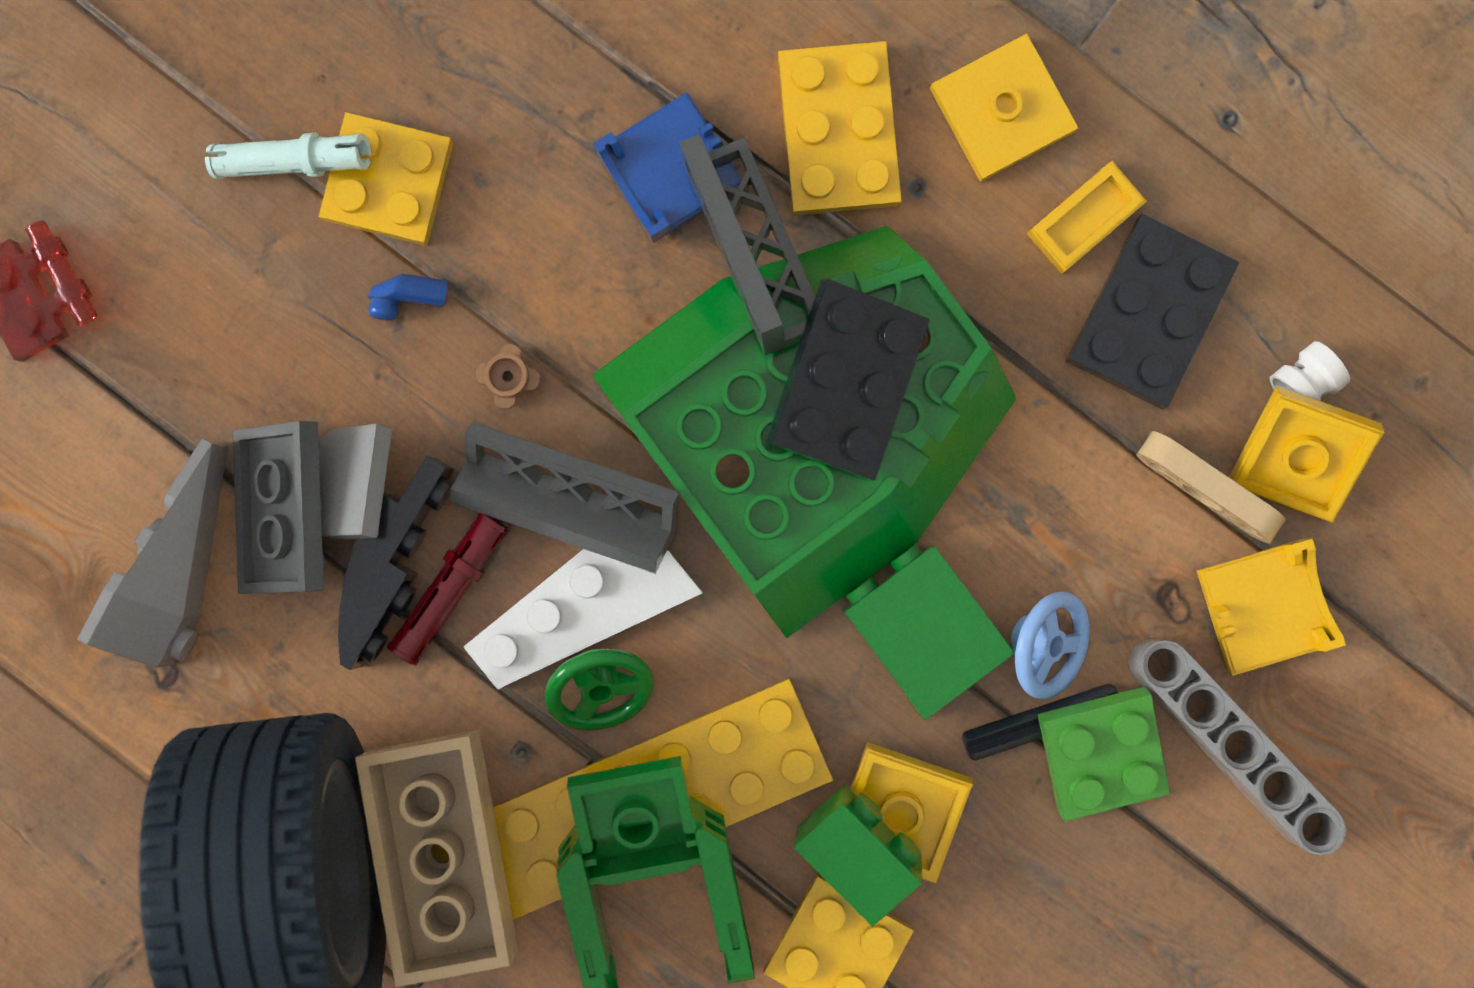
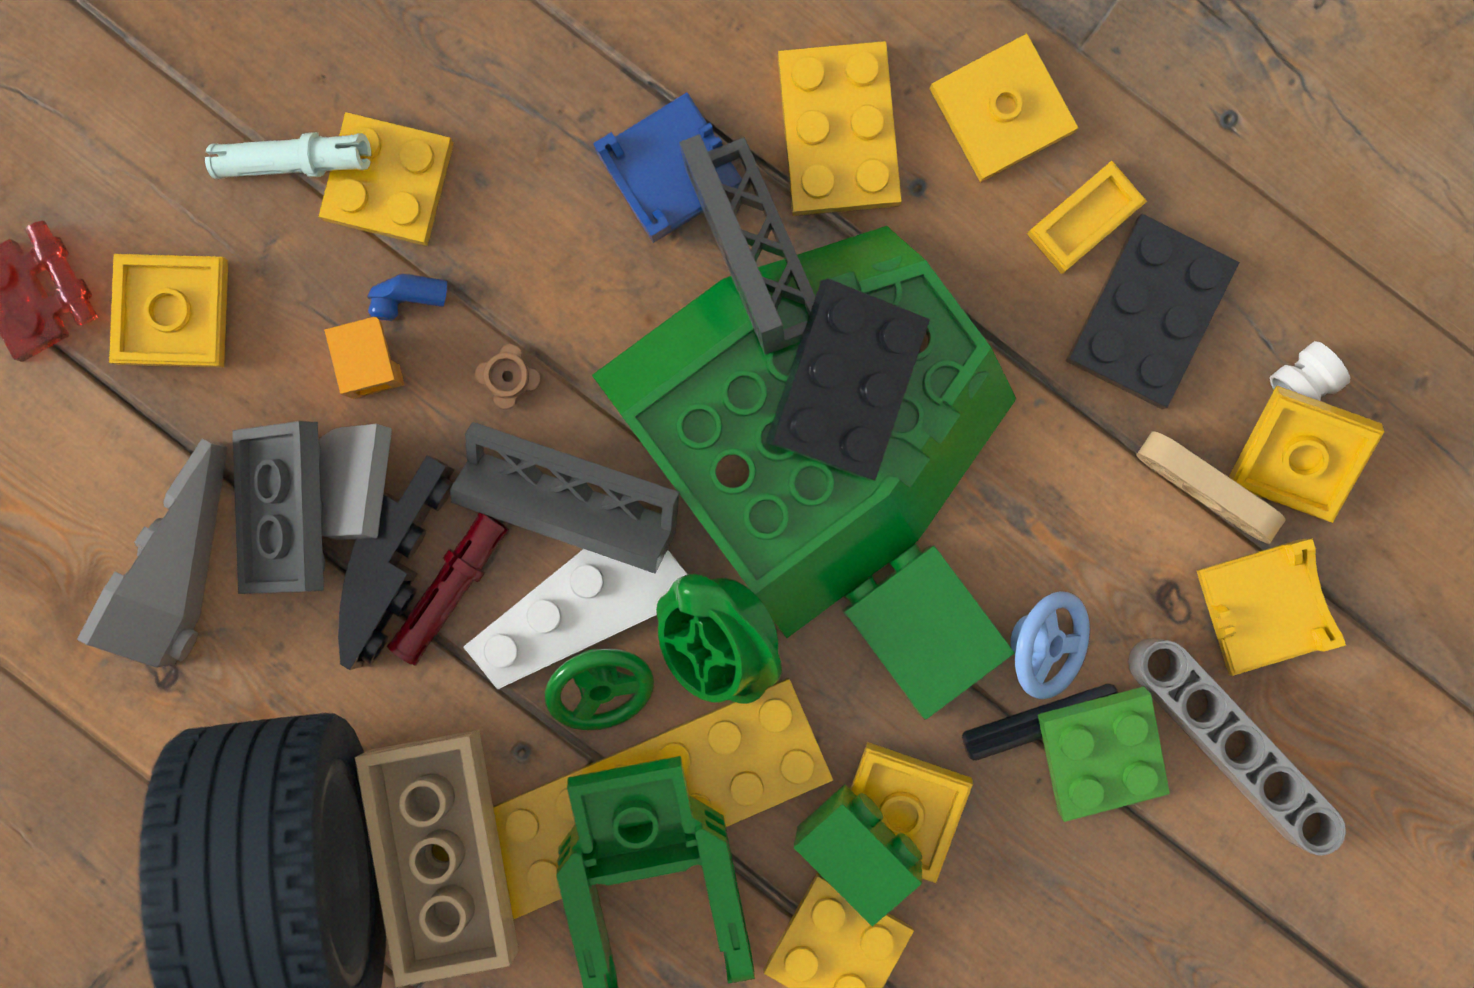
(168, 310): none -> yellow plate
(362, 358): none -> light orange panel
(718, 639): none -> green piece

